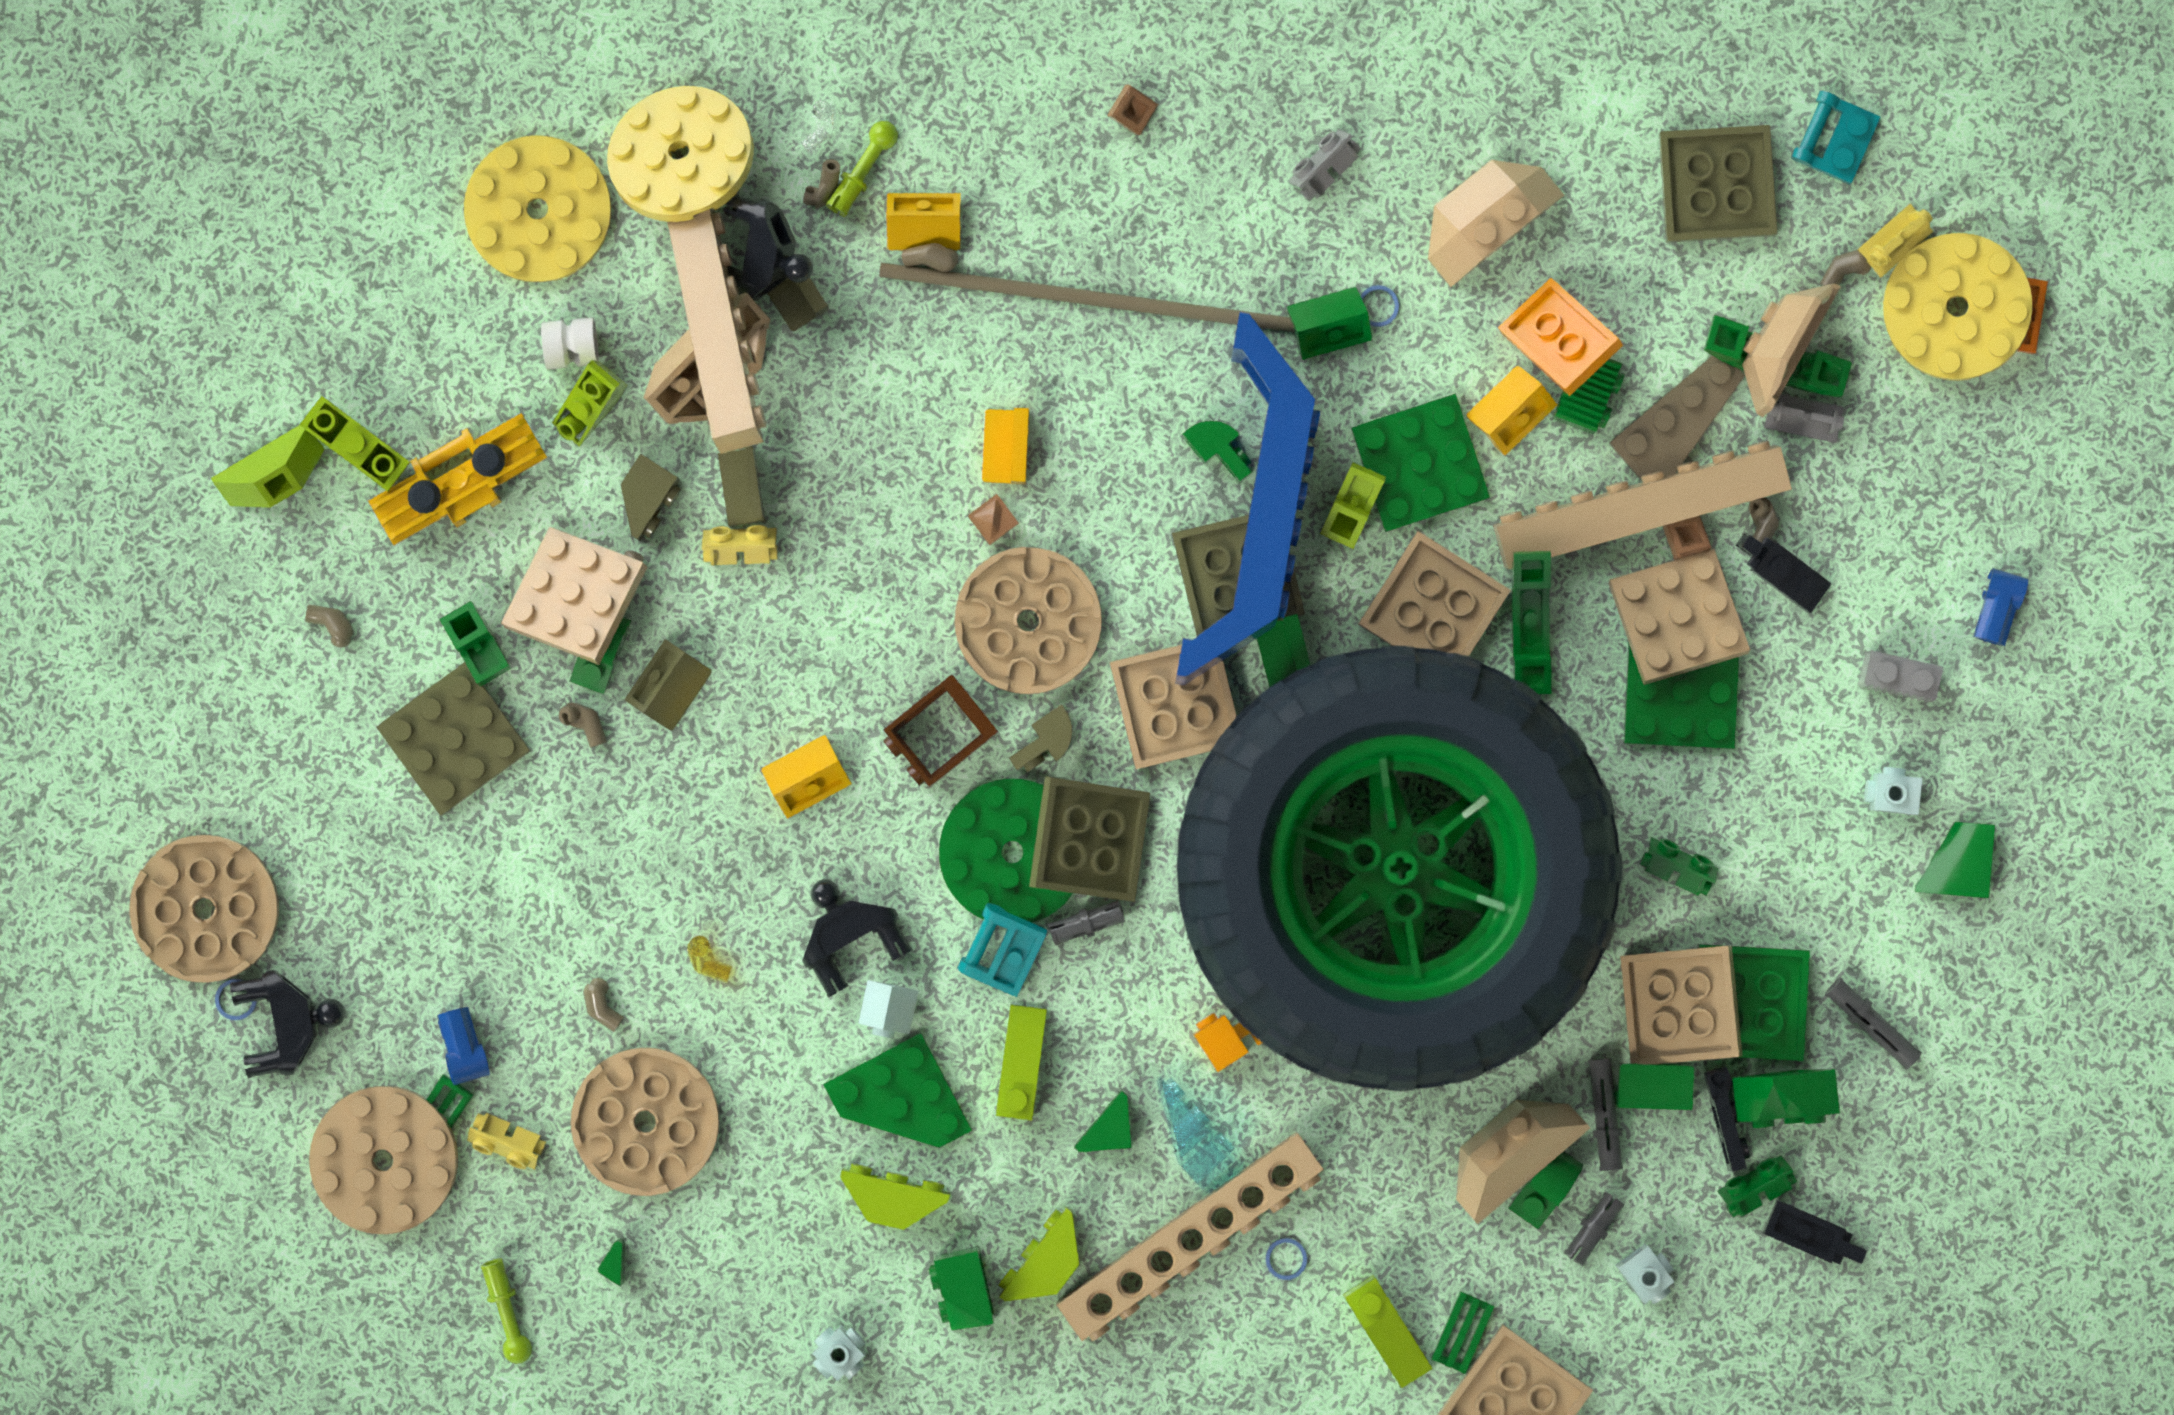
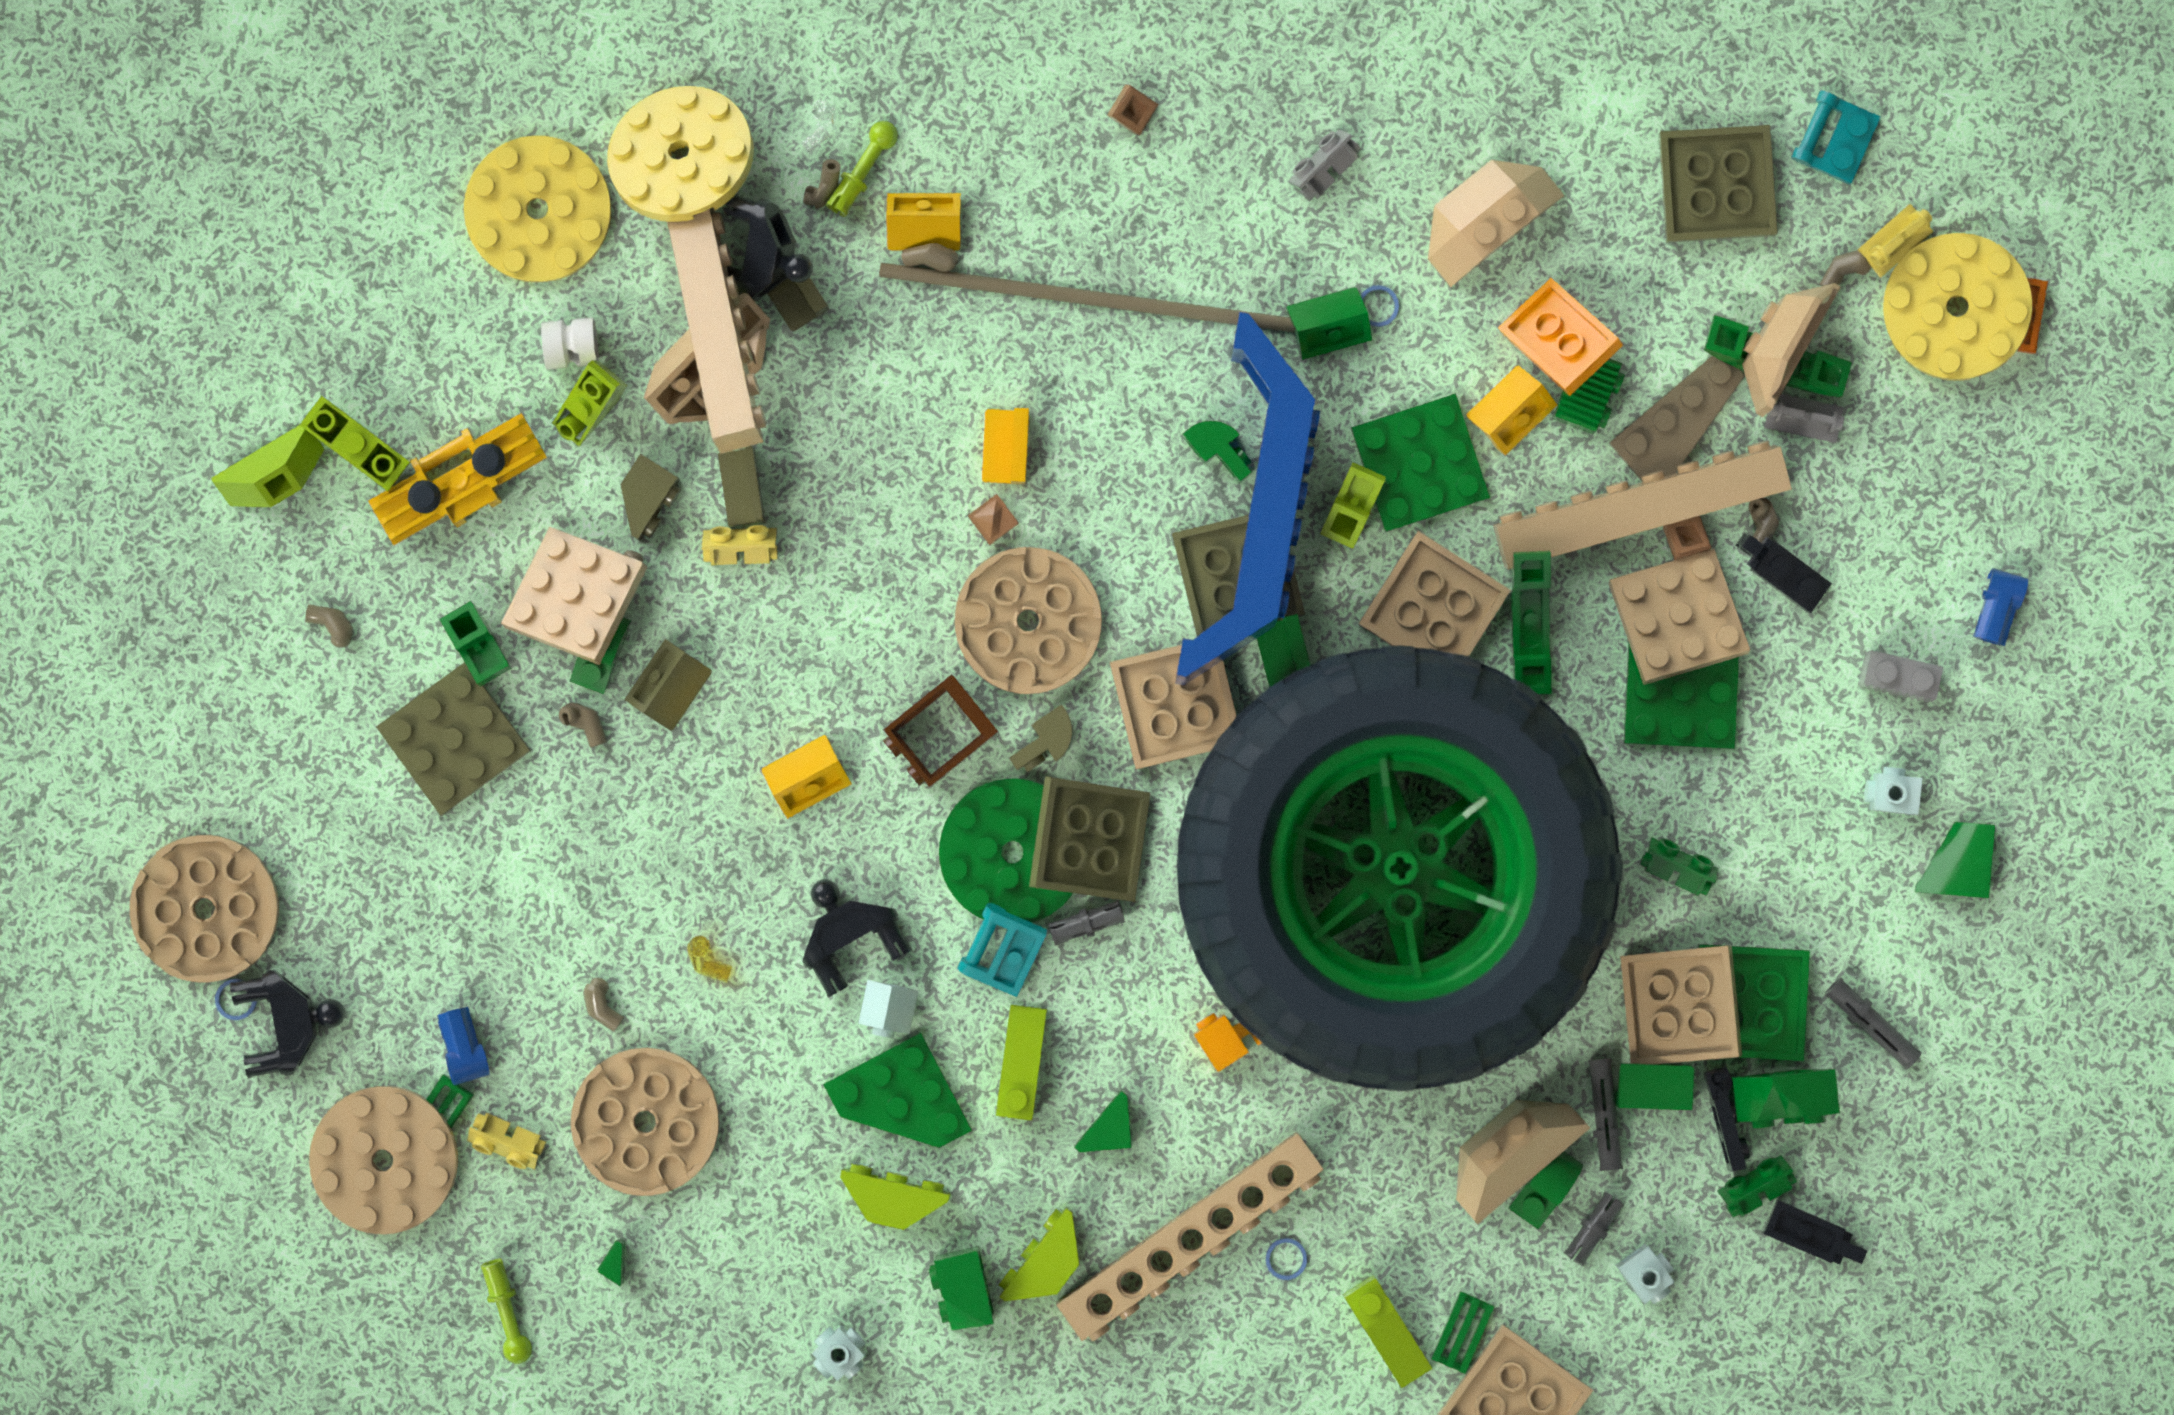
(1194, 1145): clear light blue slope -> none

